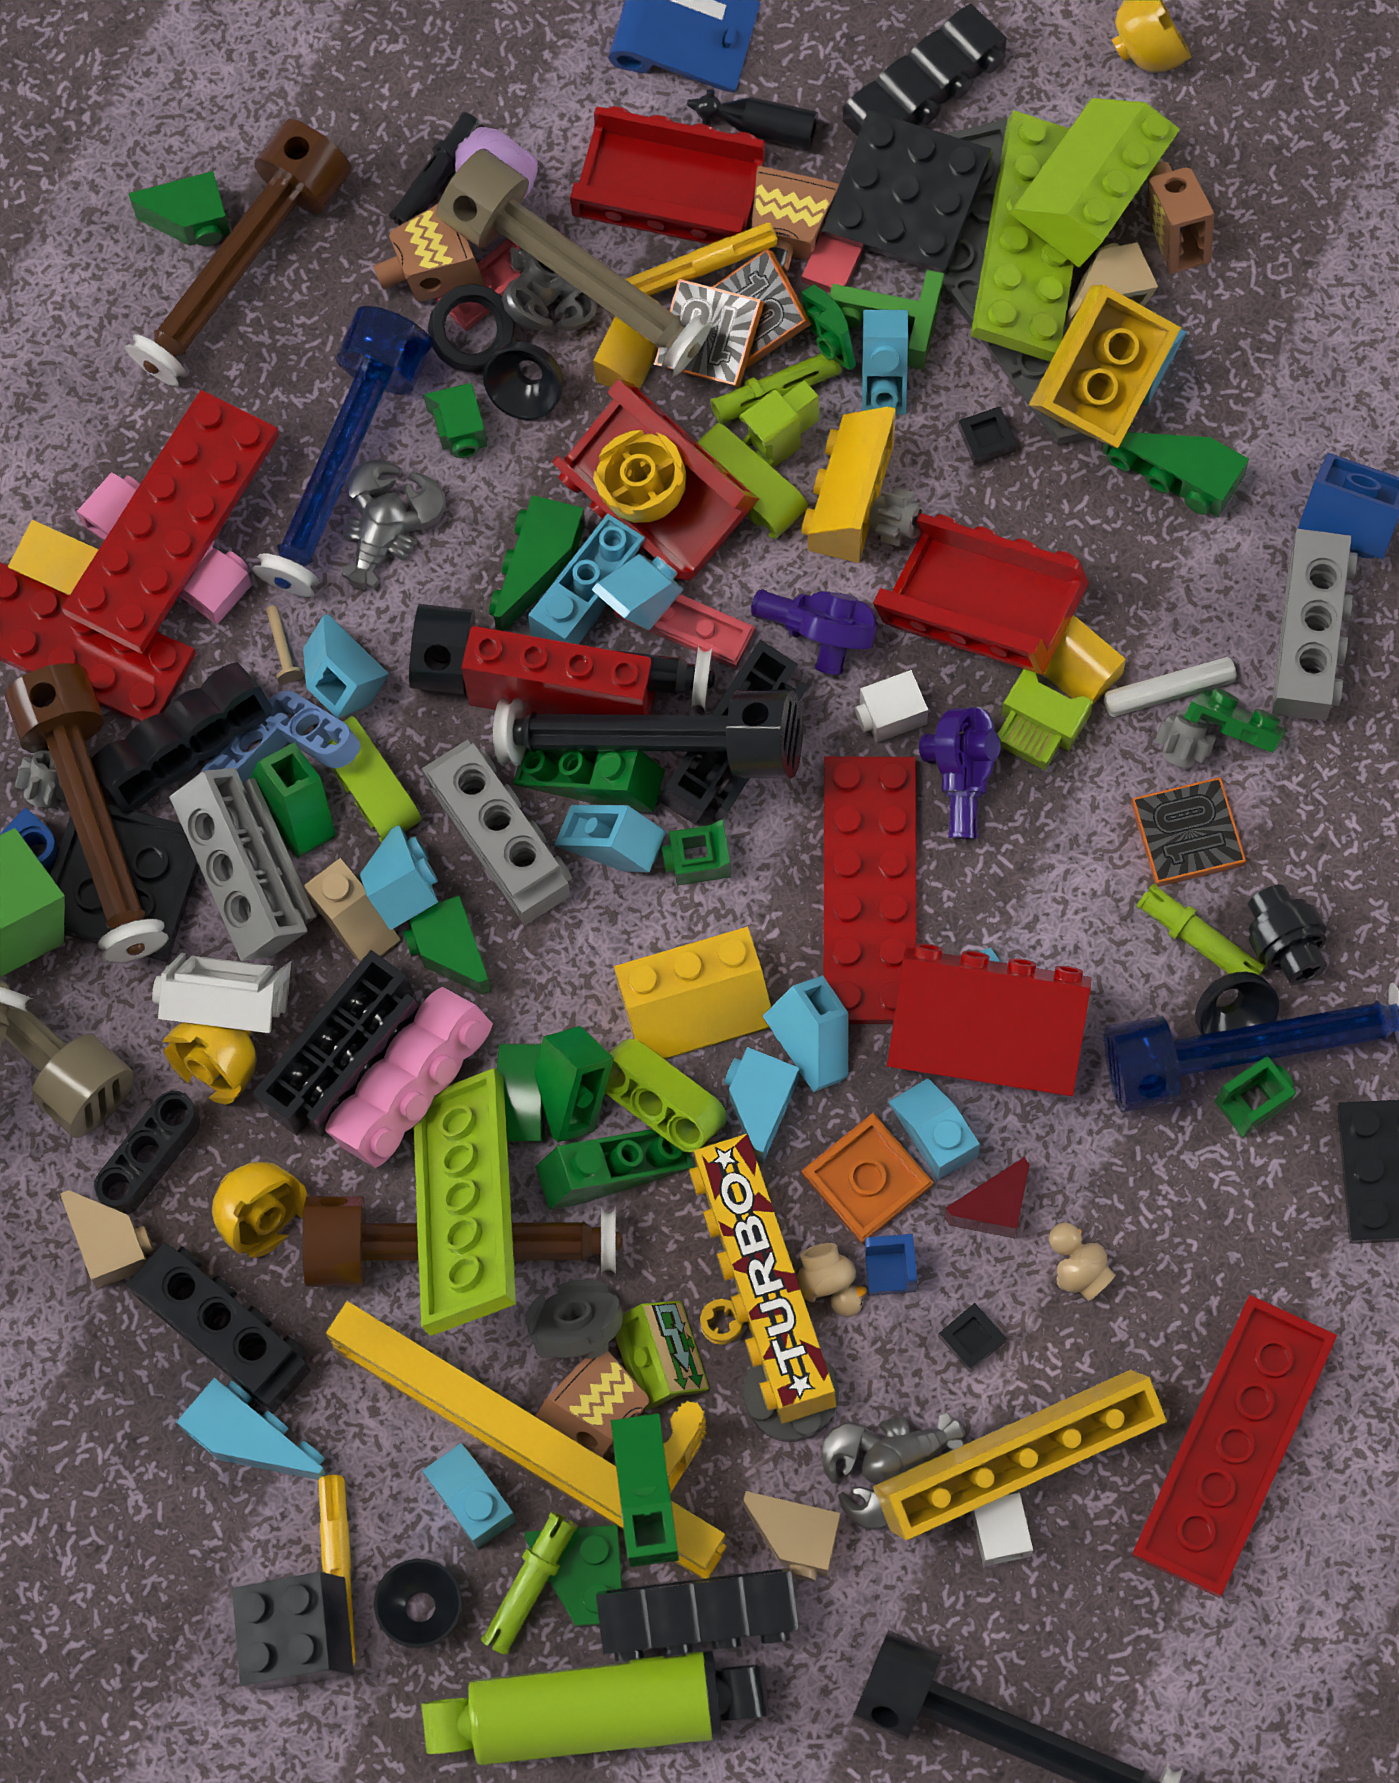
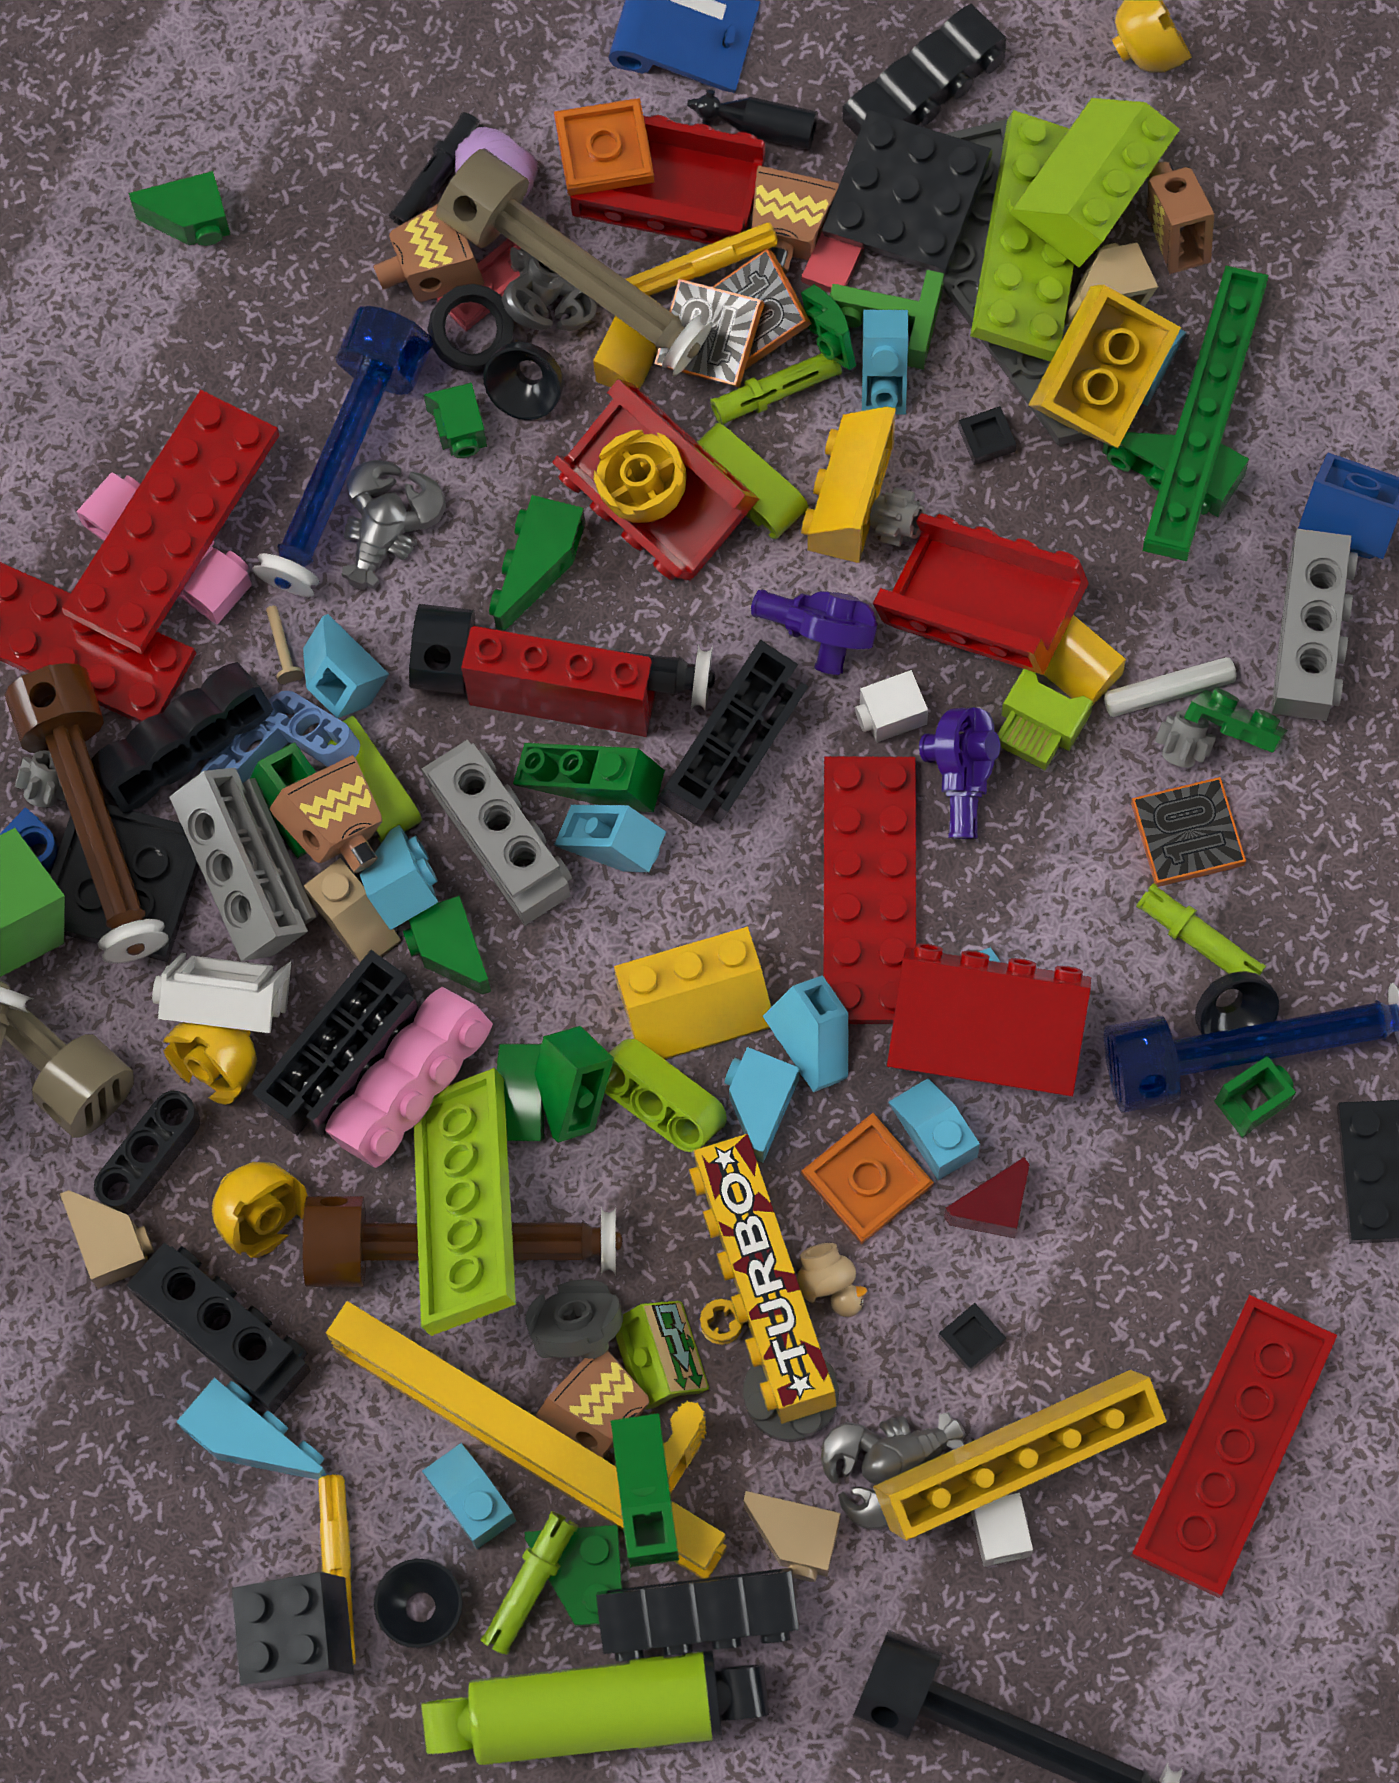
(51, 557): yellow brick -> none
(298, 170): reddish brown piece -> none
(331, 814): none -> nougat torso
(569, 604): medium azure slope -> none
(604, 146): none -> orange tile
(607, 1166): green slope -> none
(640, 590): medium azure slope -> none
(697, 624): coral tile -> none
(702, 869): green window -> none
(758, 734): black piece -> none
(779, 421): lime piece -> none
(890, 1264): blue panel -> none
(1085, 1268): tan animal -> none
(1205, 414): none -> green tile
(1287, 934): black piece -> none

